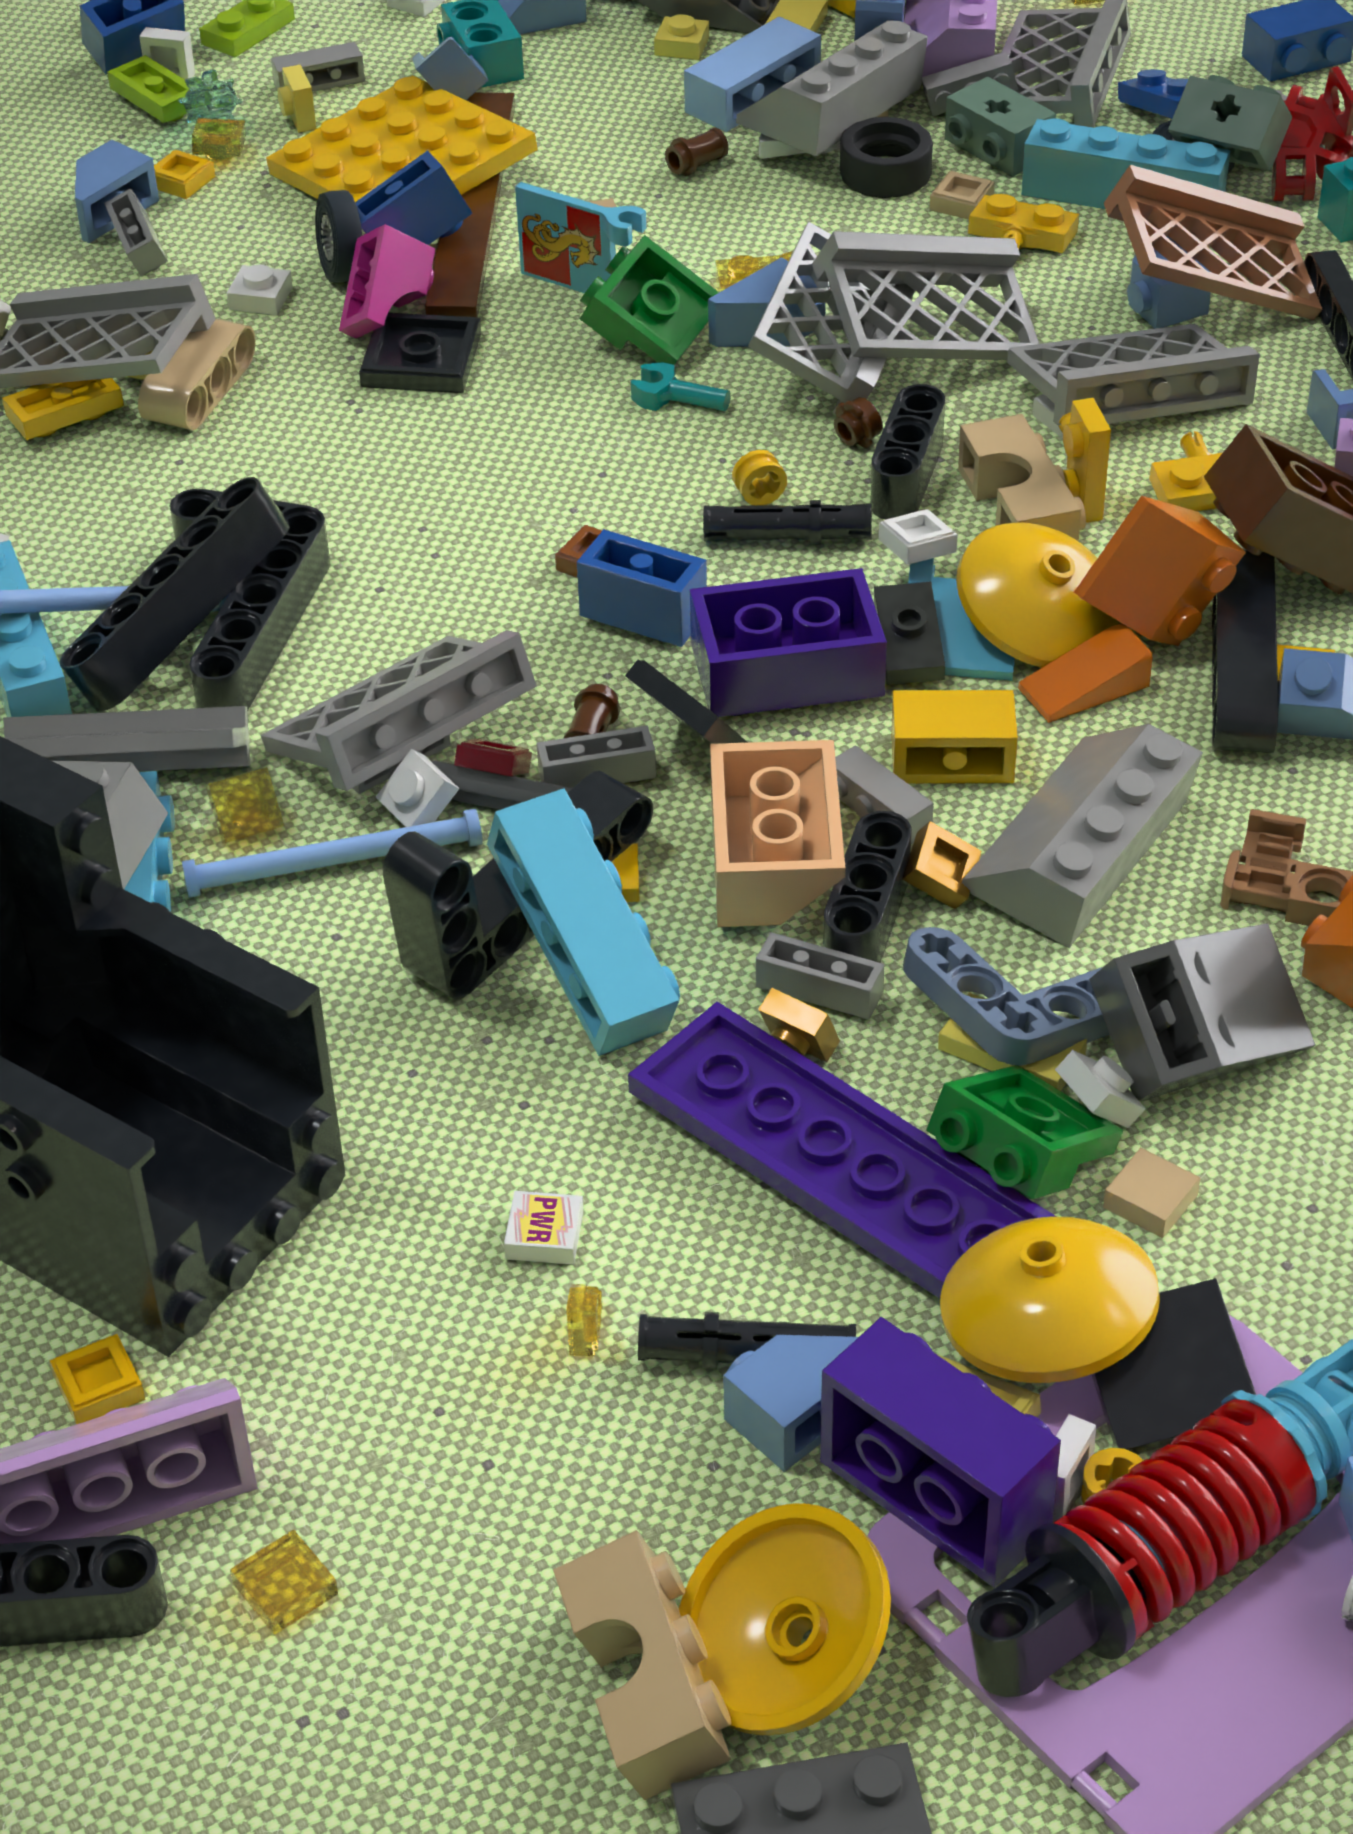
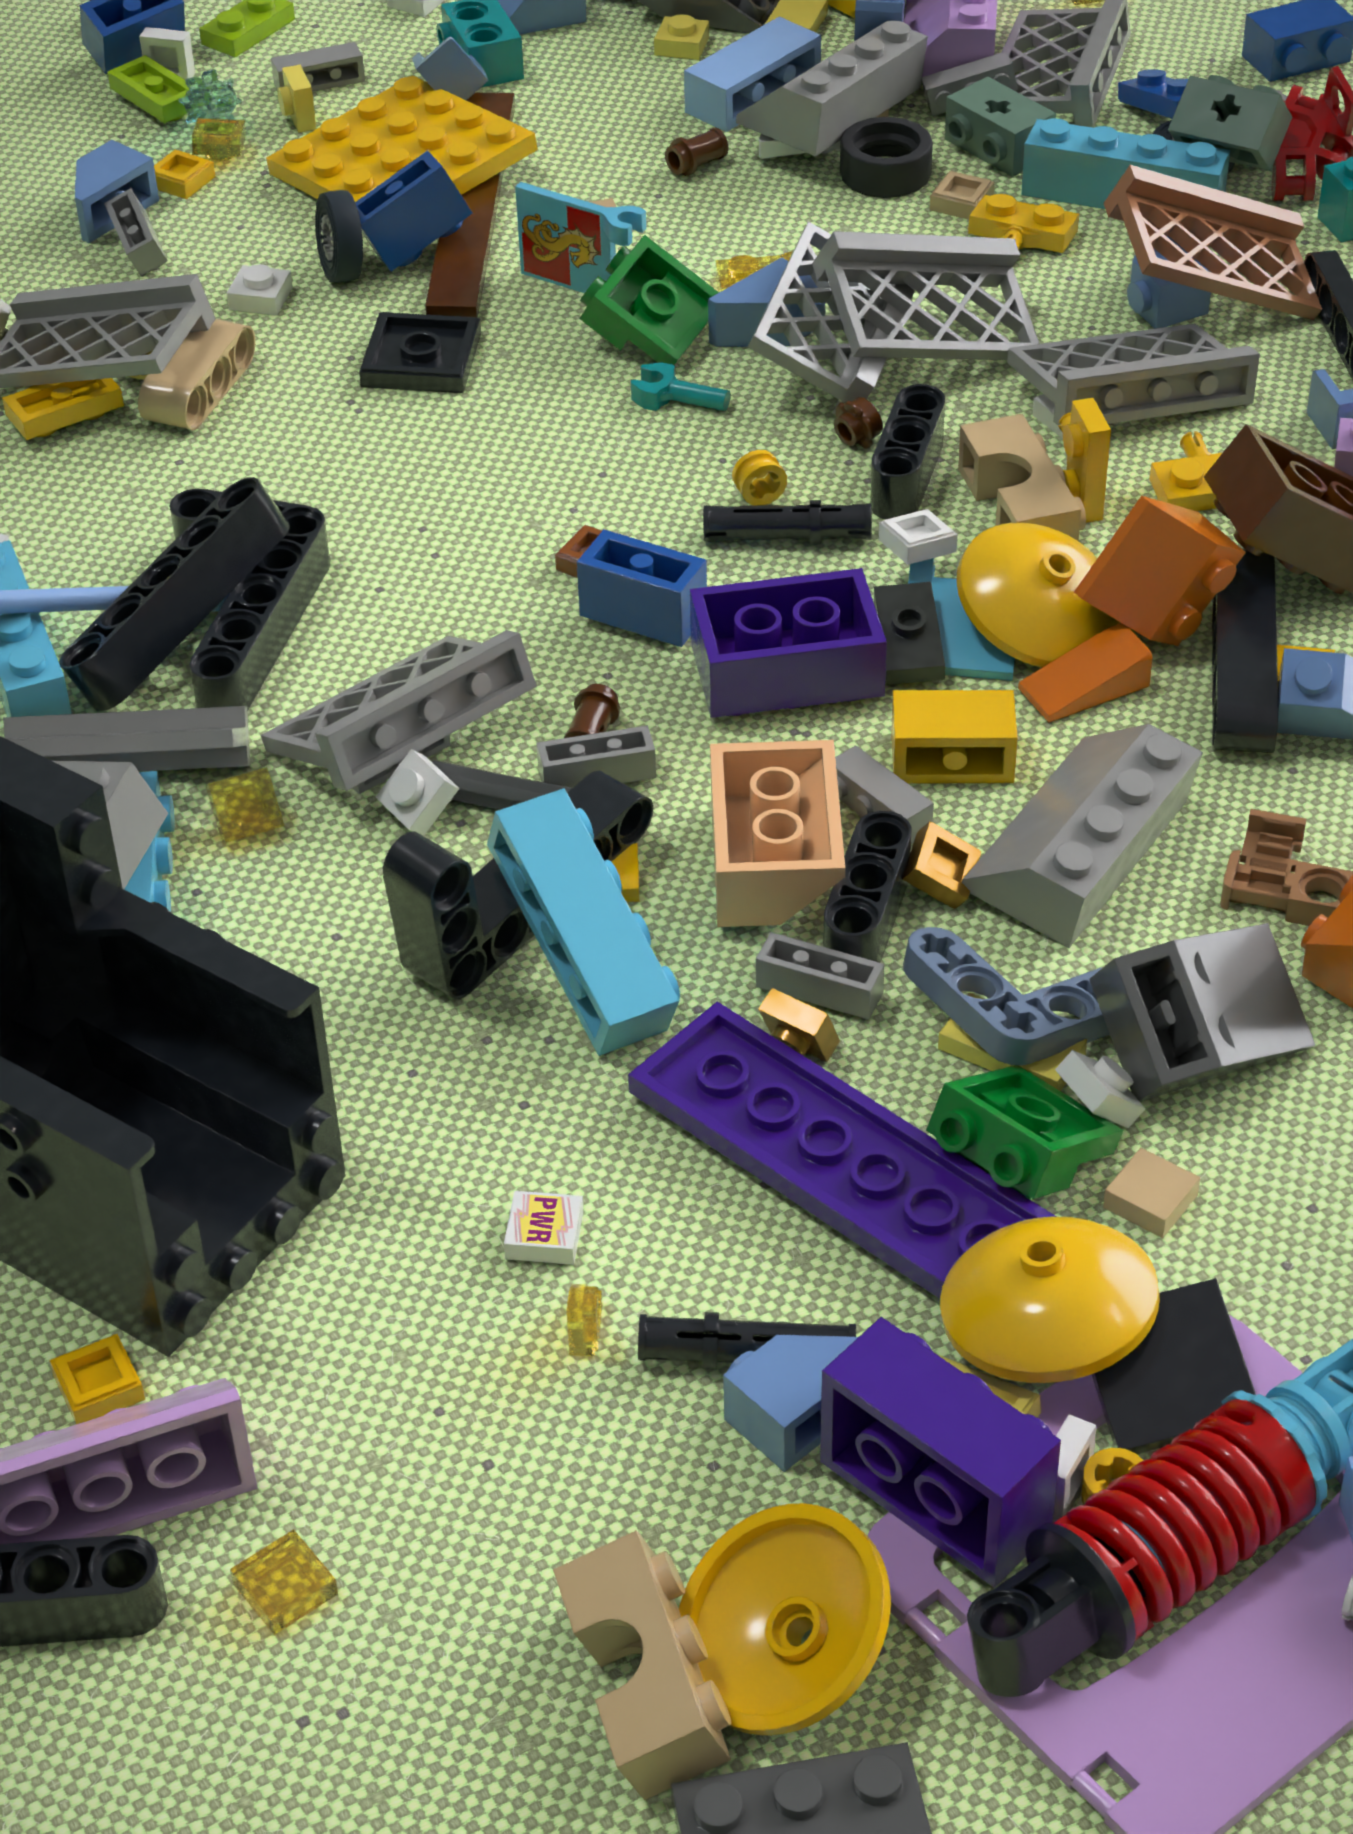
(325, 853): light blue bar -> none
(384, 273): dark pink arch -> none
(493, 757): dark red tile -> none
(682, 705): black tile -> none

